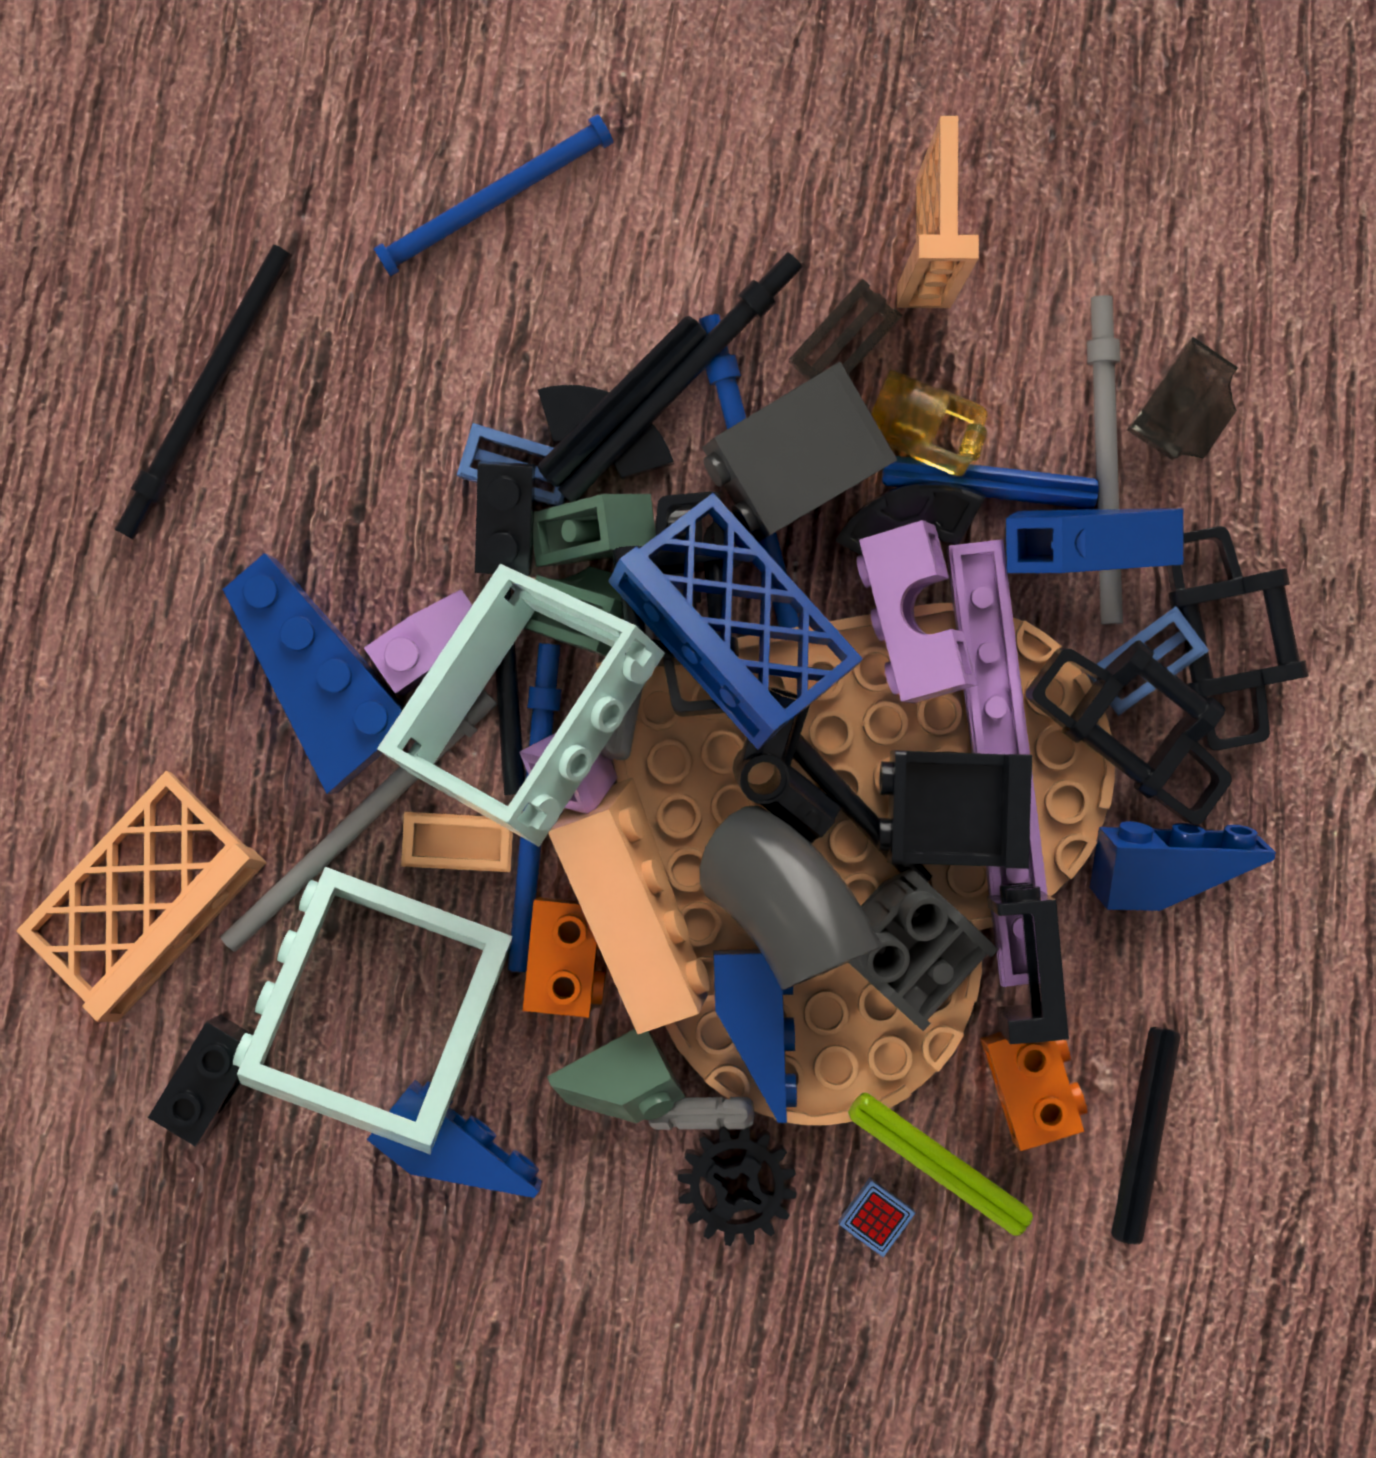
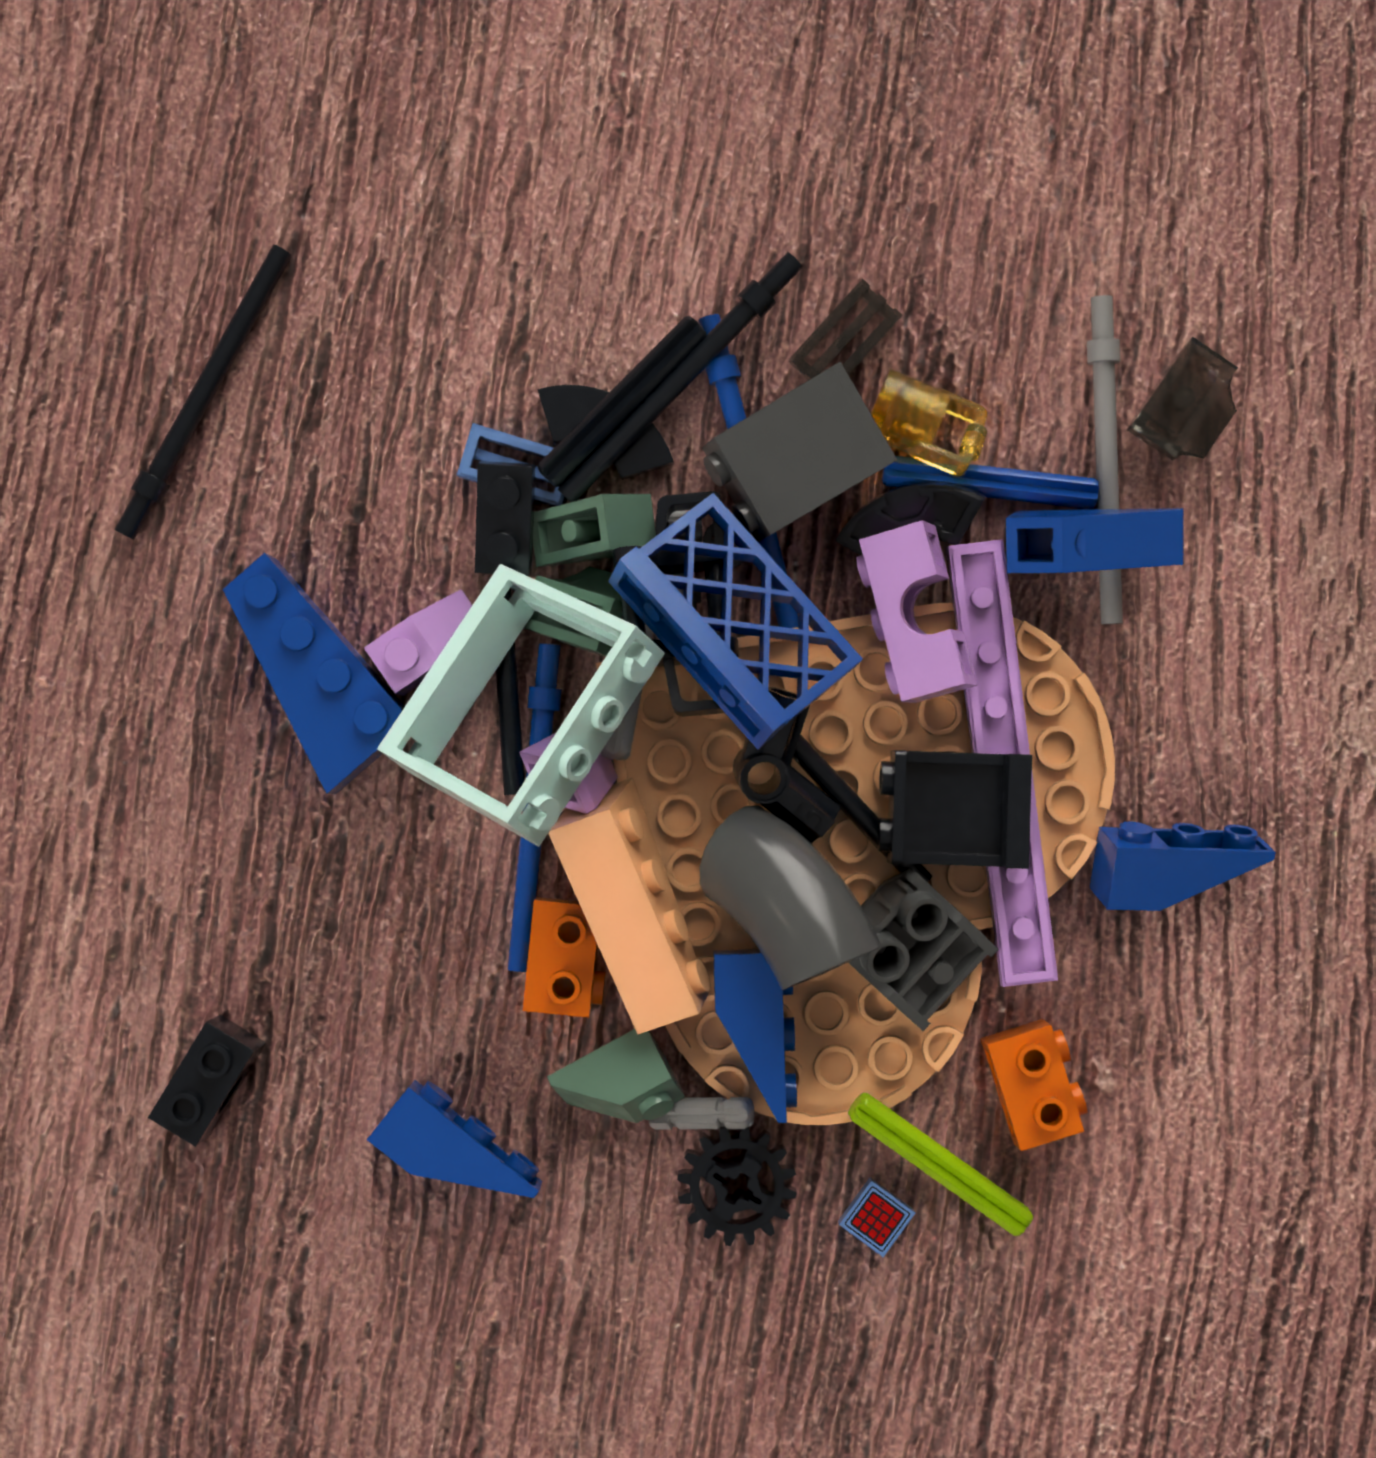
(162, 938): light nougat fence -> none
(294, 954): light aqua window -> none
(341, 837): light grey bar -> none
(455, 842): light nougat tile -> none
(494, 194): blue bar -> none
(940, 256): light nougat fence -> none
(1046, 1014): black panel -> none
(1145, 1135): black axle -> none
(1182, 739): black bar -> none
(1186, 633): medium blue tile -> none
(1281, 627): black bar -> none

